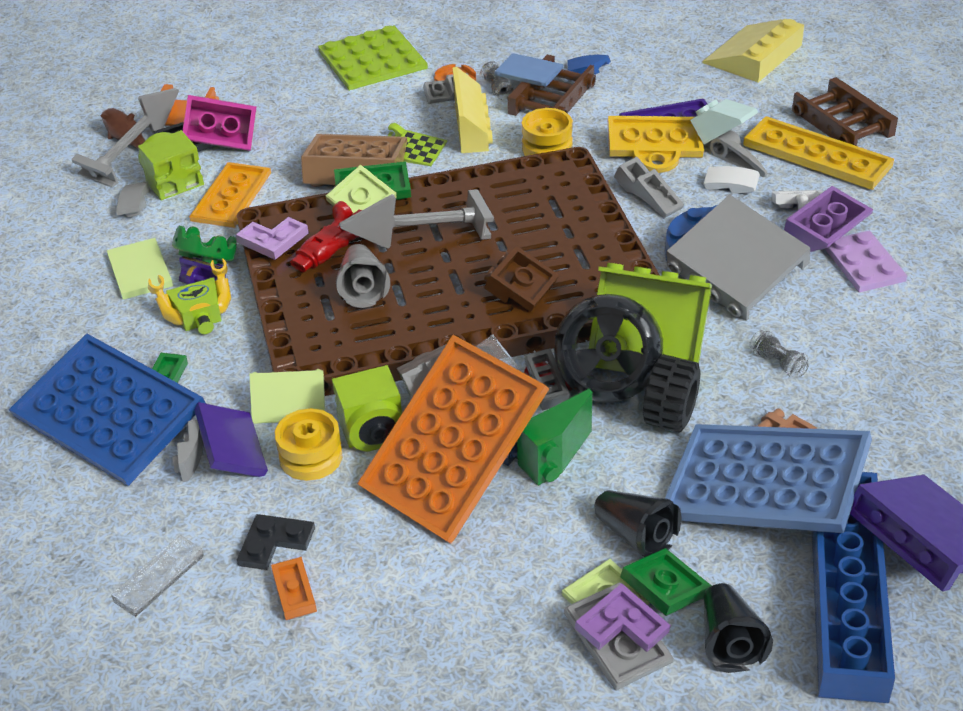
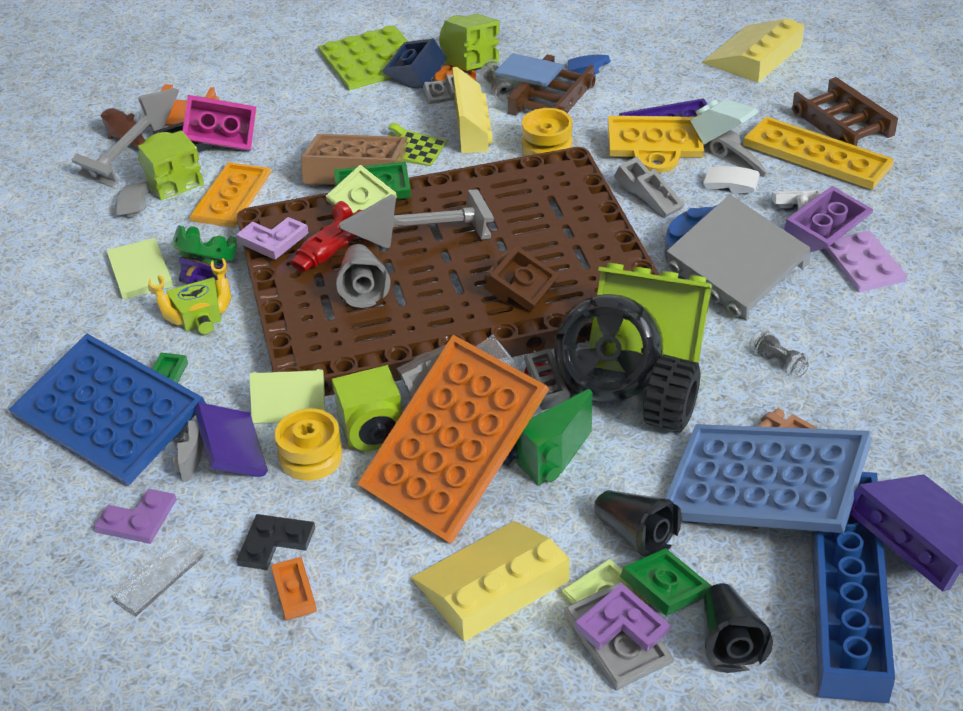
(140, 523): none -> medium lavender plate
(415, 63): none -> dark blue slope
(470, 40): none -> lime piece
(493, 578): none -> light yellow slope

